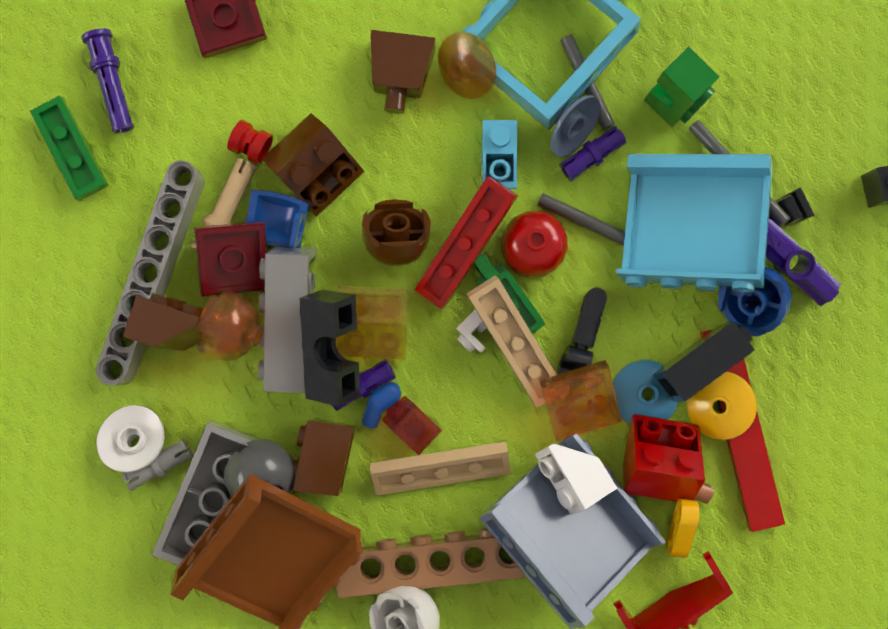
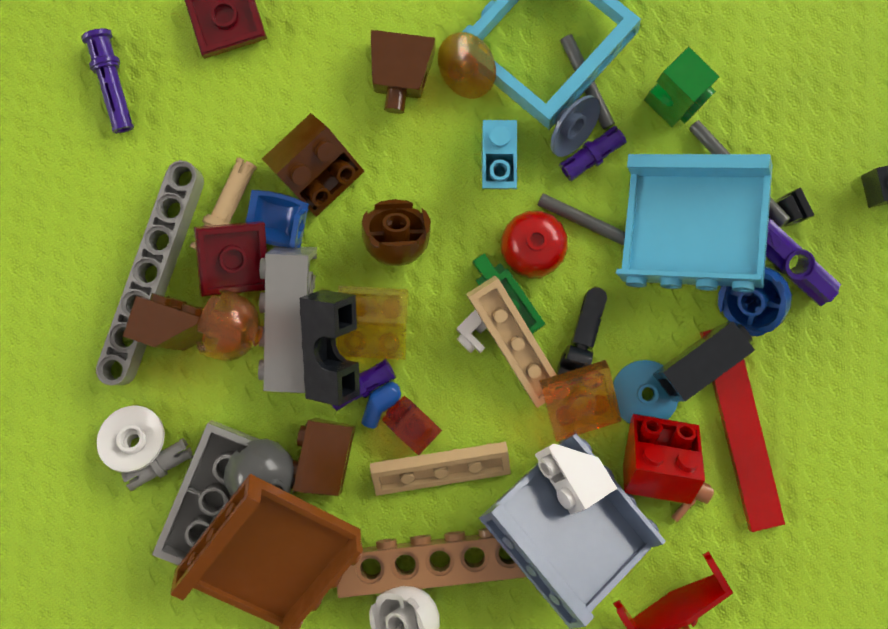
(69, 148): green plate -> none
(249, 142): red wheel -> none
(466, 242): red plate -> none
(682, 528): yellow beam -> none
(740, 409): yellow dish -> none

